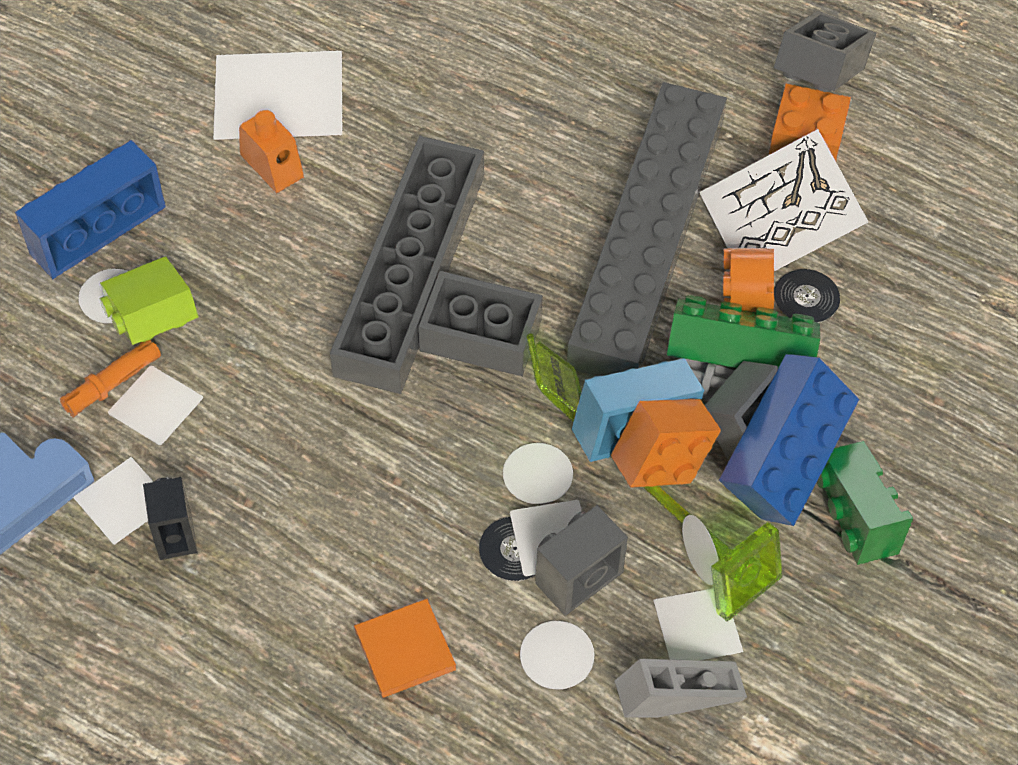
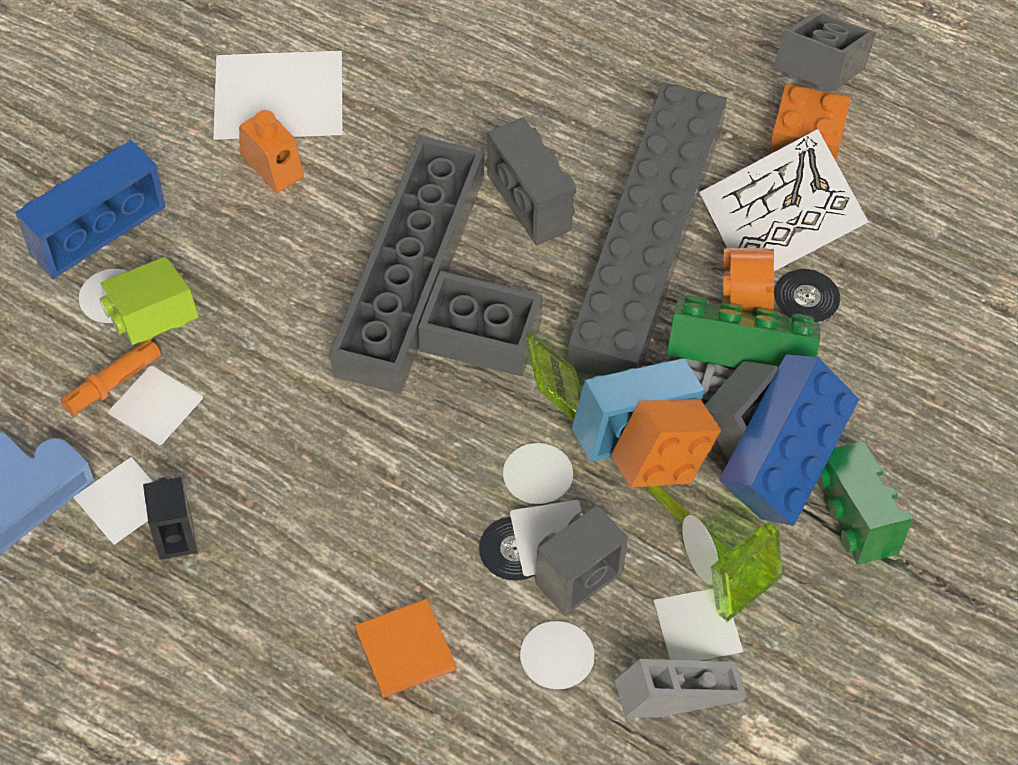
(530, 180): none -> dark grey brick

